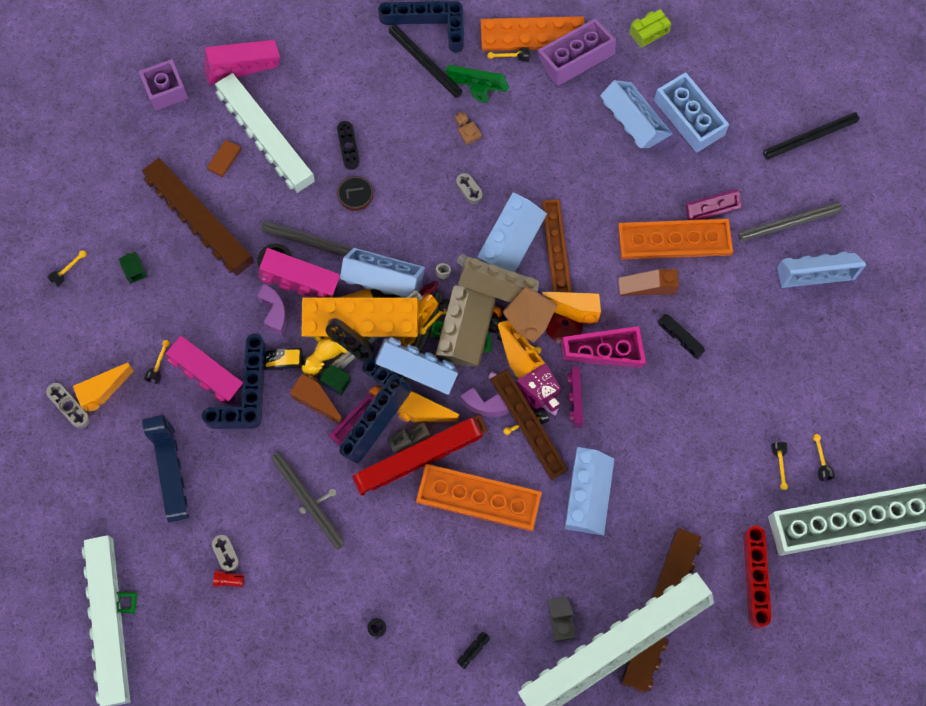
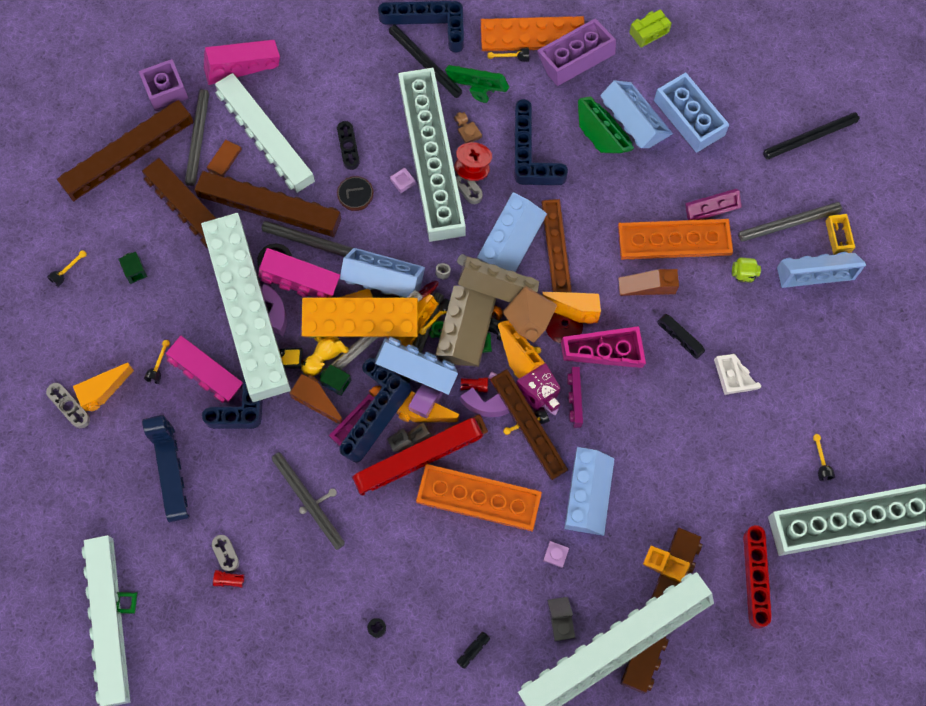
(125, 150): none -> reddish brown brick
(197, 136): none -> dark grey axle
(245, 308): none -> light aqua brick
(268, 203): none -> reddish brown brick
(353, 348): black beam -> none
(402, 180): none -> lavender plate
(424, 400): none -> medium lavender brick
(432, 155): none -> light aqua brick
(473, 161): none -> red piece
(479, 384): none -> red pin
(525, 150): none -> dark blue beam
(556, 554): none -> lavender plate
(602, 128): none -> green wedge
(665, 564): none -> light orange slope
(734, 375): none -> white wing
(746, 270): none -> lime head
(779, 450): hinge -> none
(835, 219): none -> yellow piece

